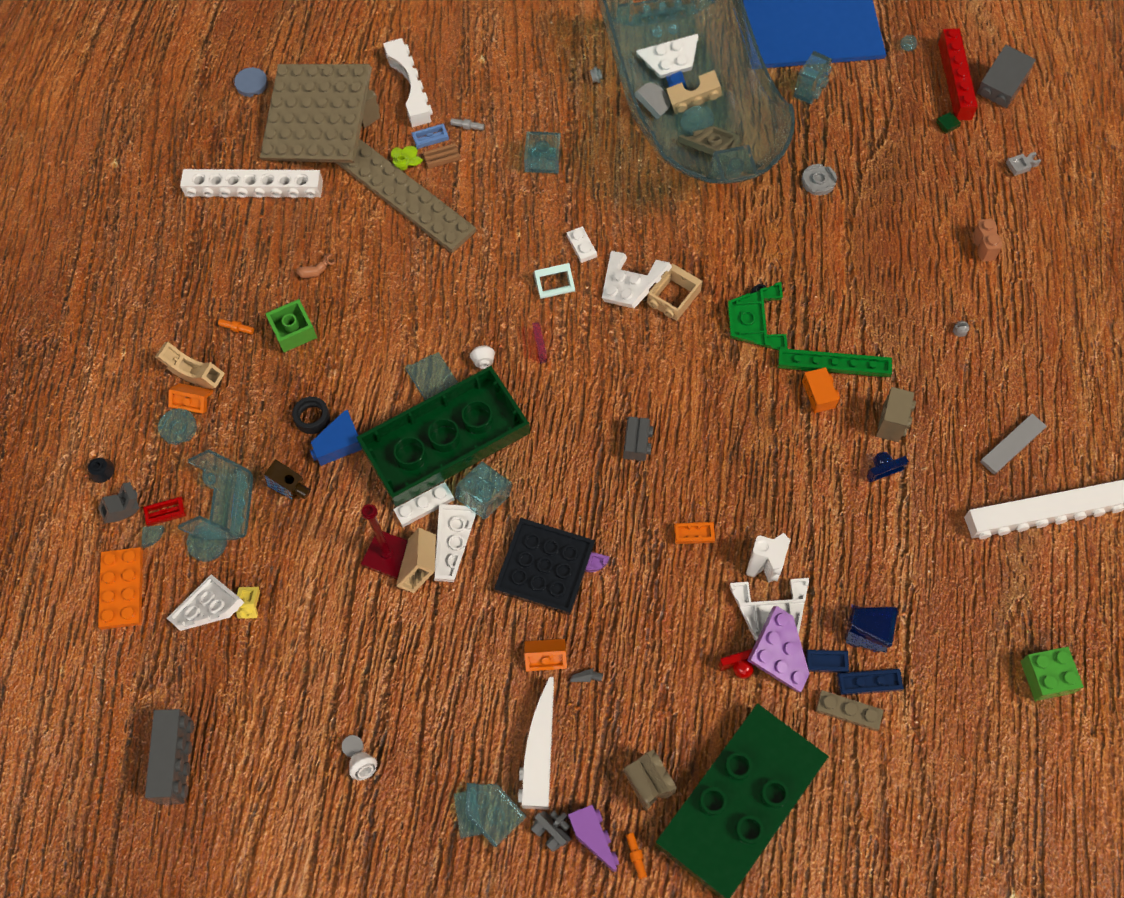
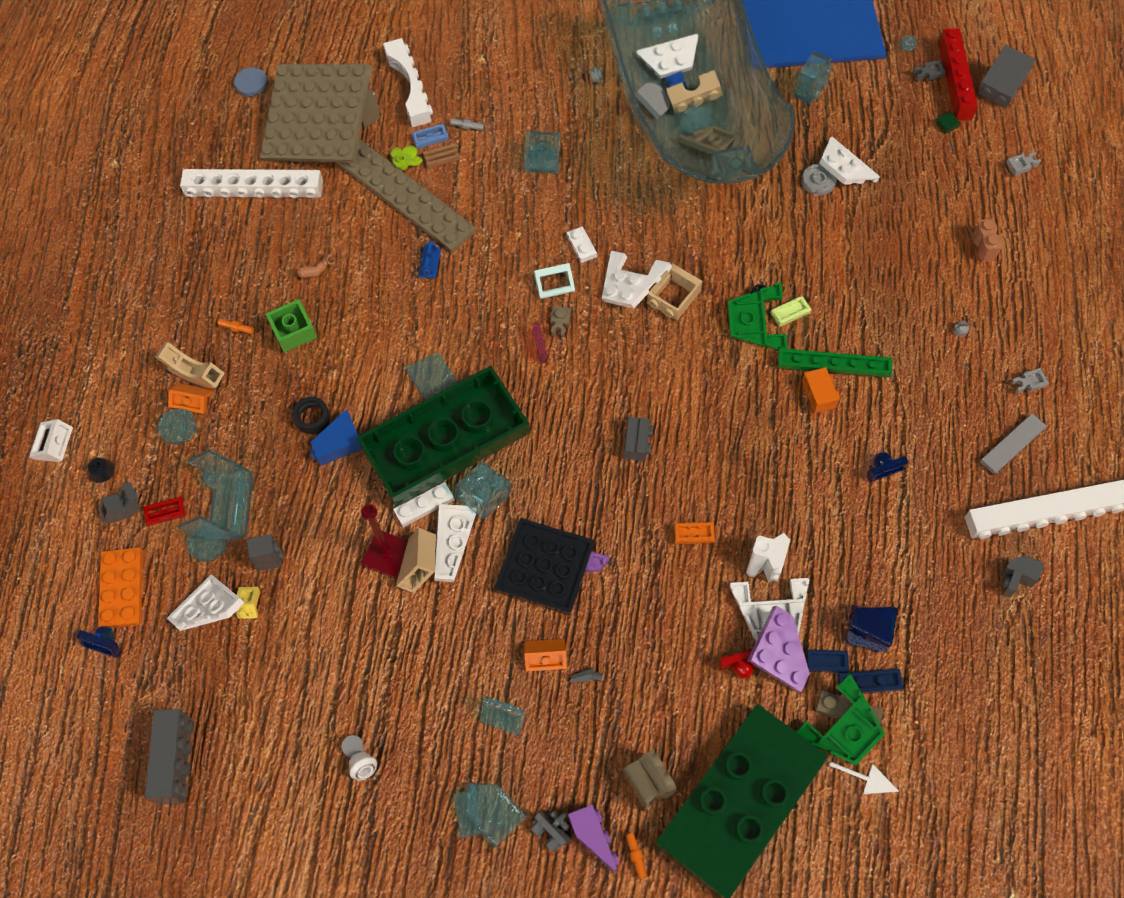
(55, 443): none -> white tile
(100, 641): none -> clear blue tile
(151, 535): clear light blue tile -> none
(265, 552): none -> dark grey brick
(285, 481): dark brown torso -> none
(429, 260): none -> blue hinge
(482, 356): white cone -> none
(502, 716): none -> clear light blue tile
(538, 754): white slope -> none
(560, 319): none -> dark tan plate
(790, 311): none -> yellowish green tile
(846, 165): none -> white wing
(853, 732): none -> green wing
(875, 782): none -> white piece
(896, 414): dark tan brick -> none
(931, 70): none -> dark grey plate
(1022, 570): none -> dark grey brick
(1032, 380): none -> light grey plate
(1051, 673): bright green brick -> none

